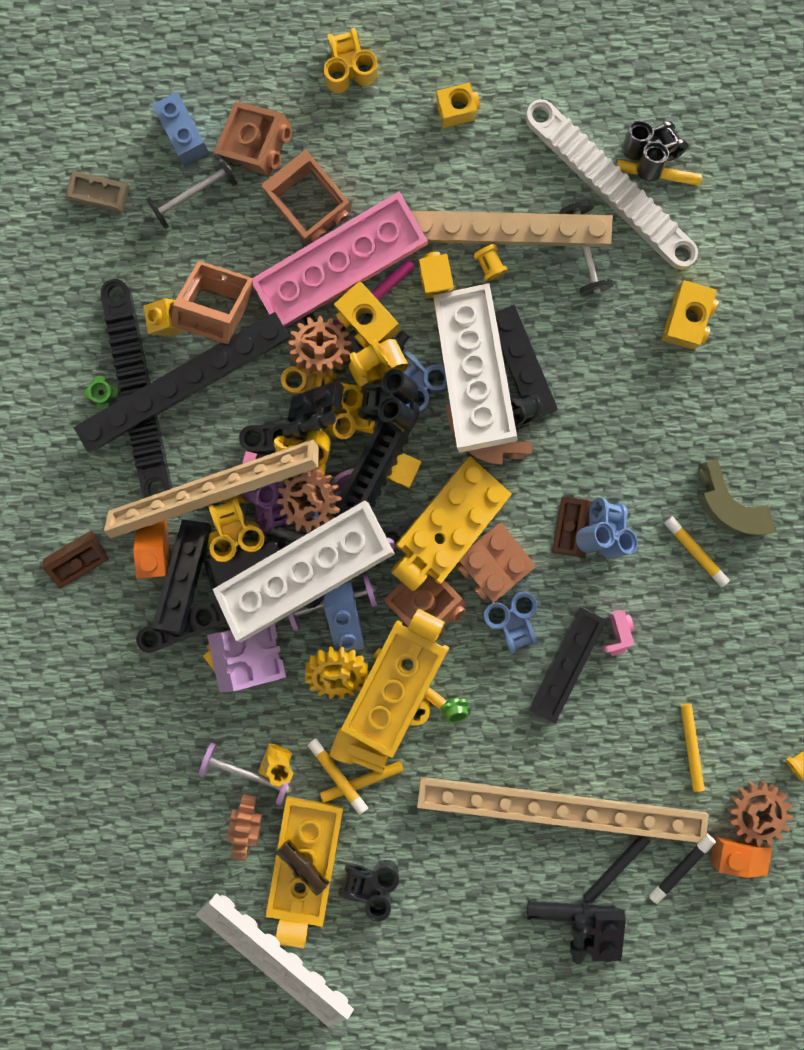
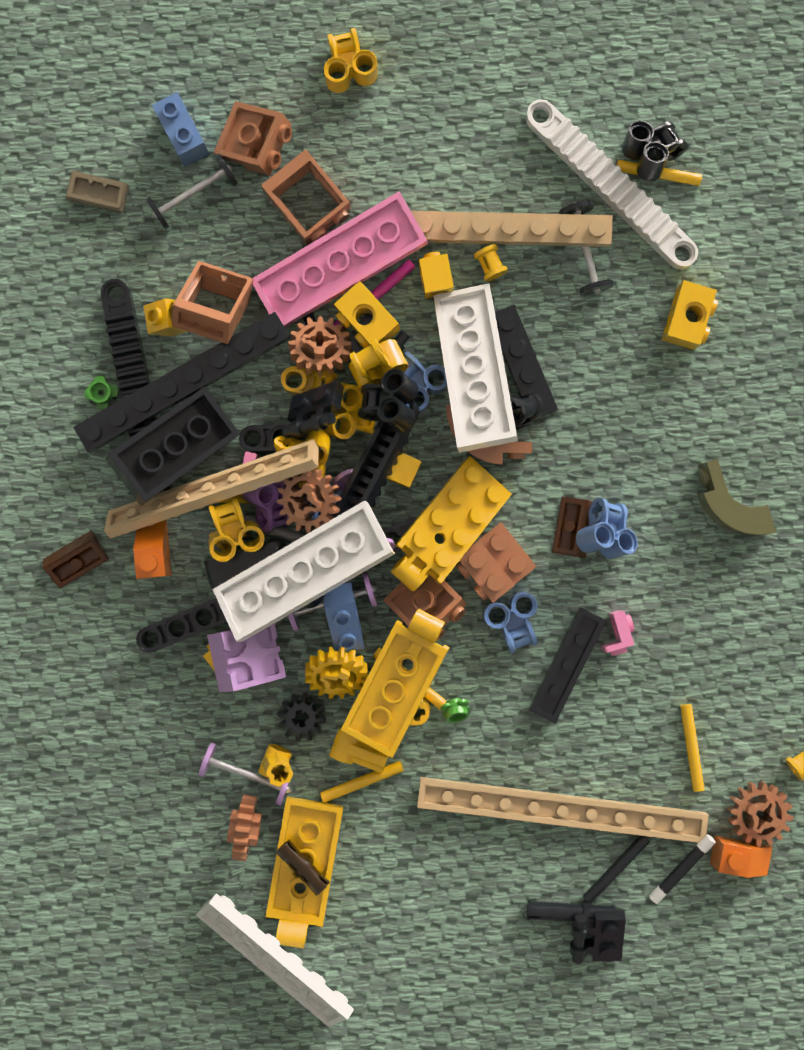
(172, 446): none -> black brick
(182, 577): black plate -> none
(311, 721): none -> black gear
(337, 776): yellow bar -> none
(370, 887): black piece -> none
(451, 116): yellow brick -> none
(696, 551): yellow bar -> none

